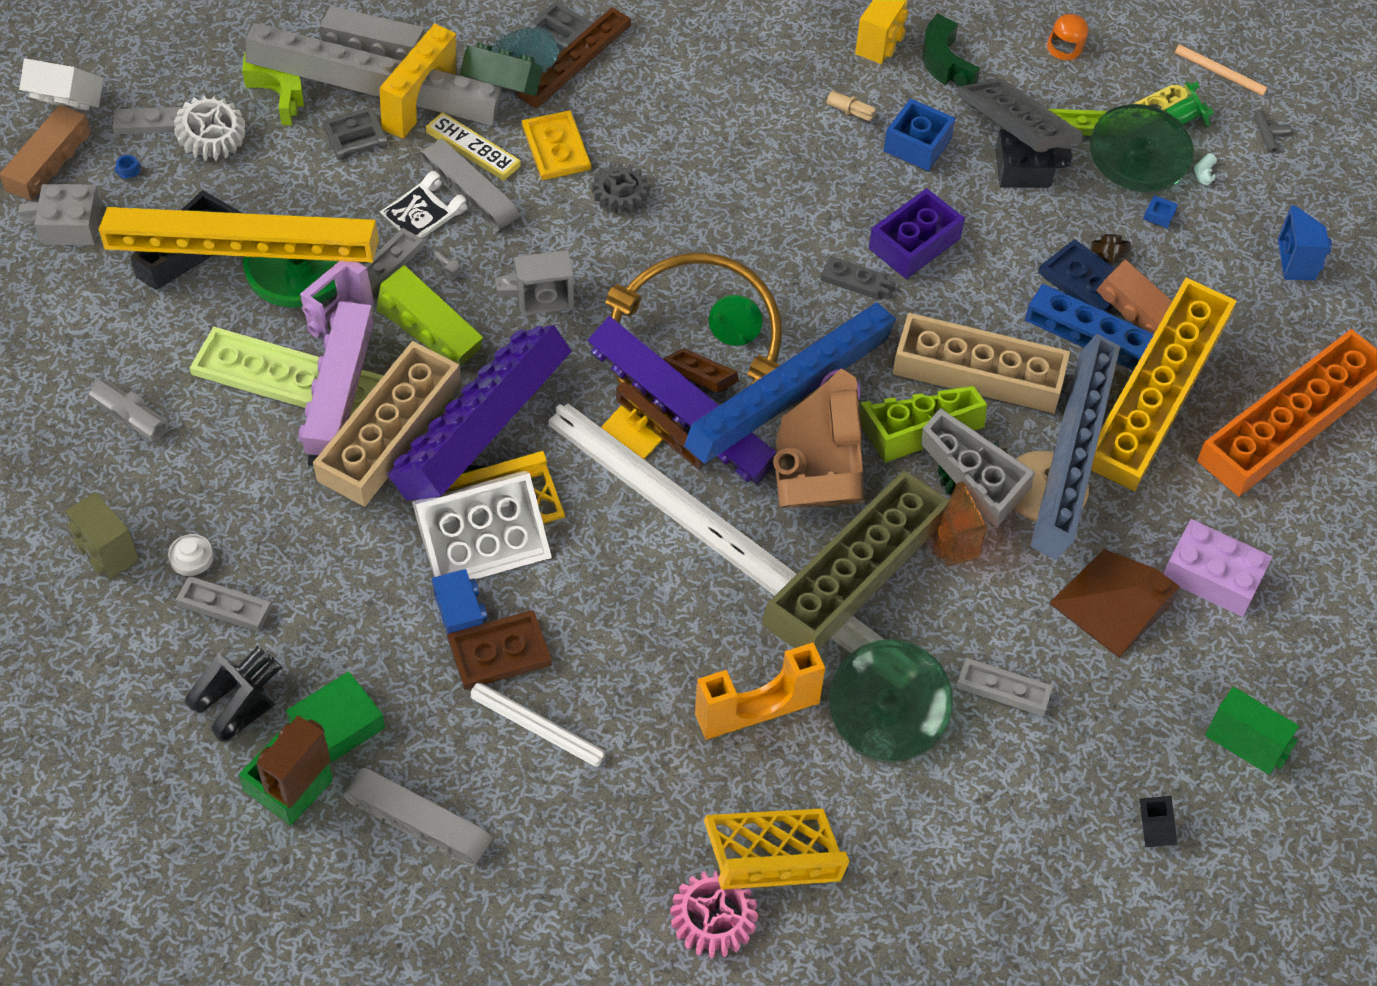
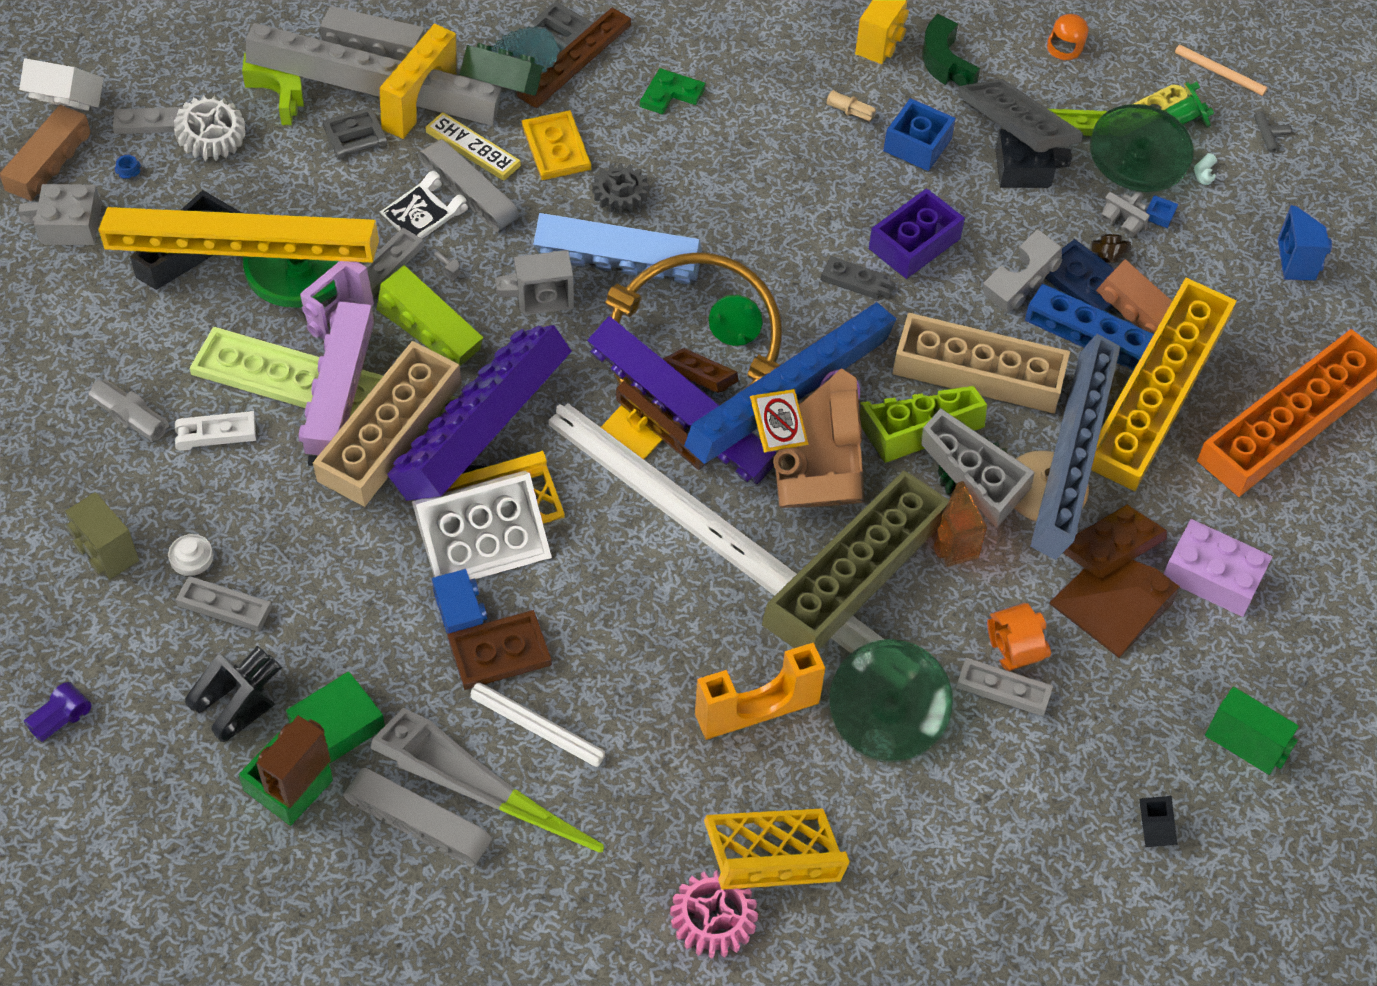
(64, 706): none -> dark purple piece
(215, 430): none -> white plate
(434, 756): none -> light grey plate
(615, 246): none -> light blue brick
(668, 86): none -> green plate
(779, 420): none -> piece
(1010, 288): none -> light grey arch
(1018, 636): none -> orange brick
(1115, 541): none -> reddish brown plate
(1129, 209): none -> light grey hips

